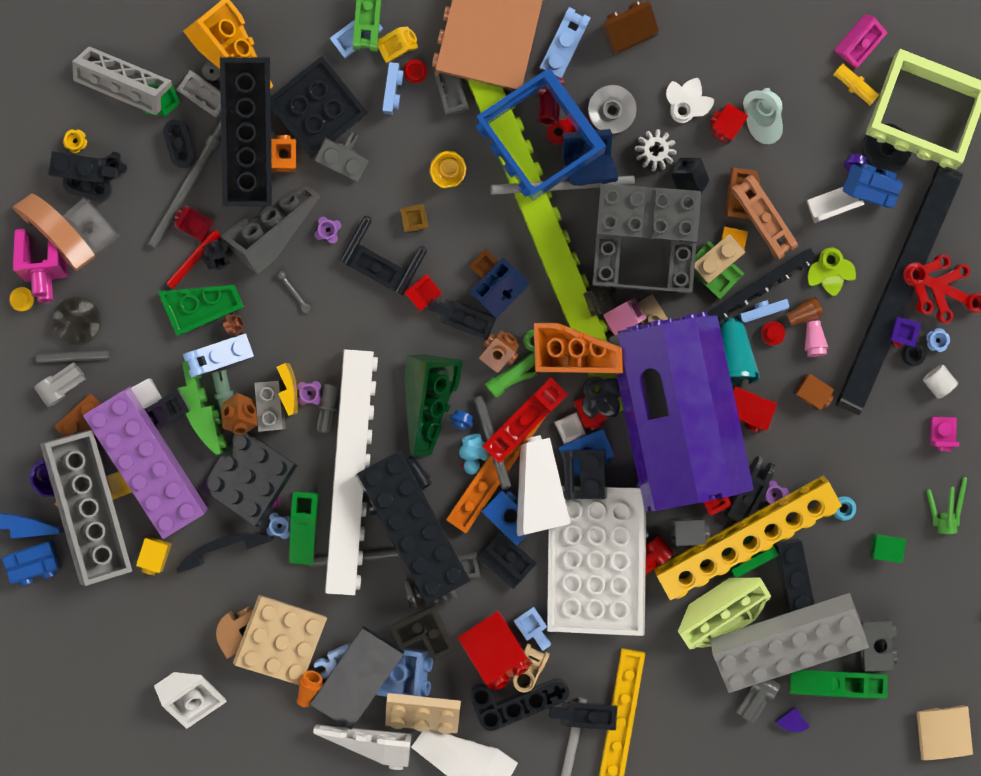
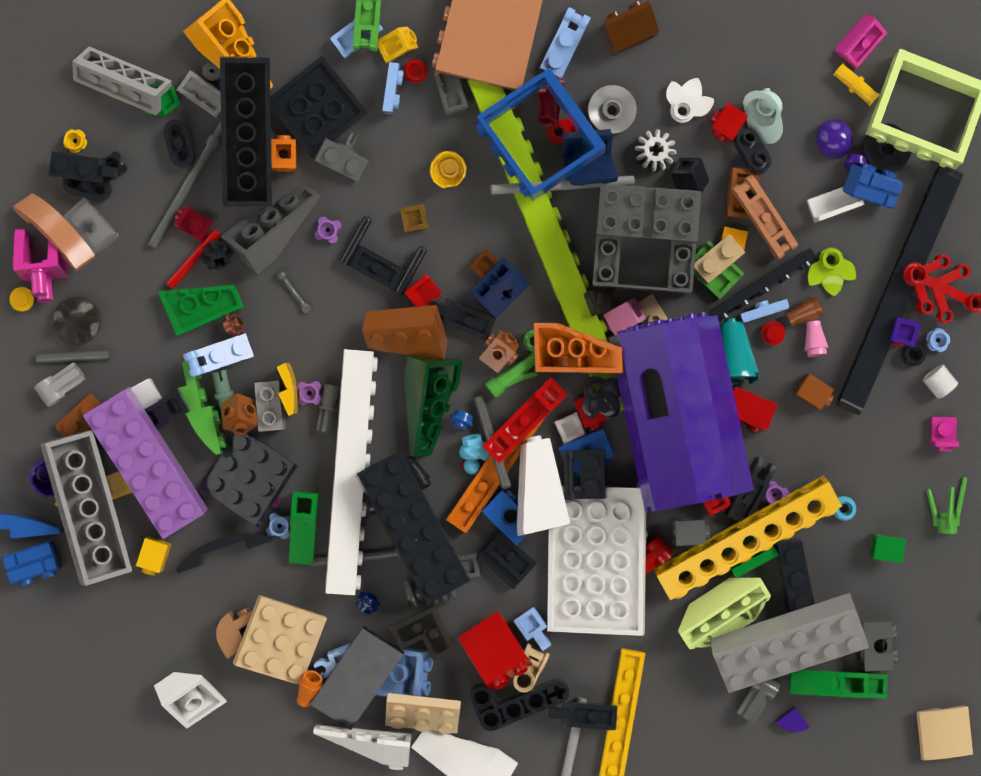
(367, 602): none -> clear blue plate
(406, 331): none -> dark orange wedge
(751, 150): none -> black plate
(834, 139): none -> dark purple hair

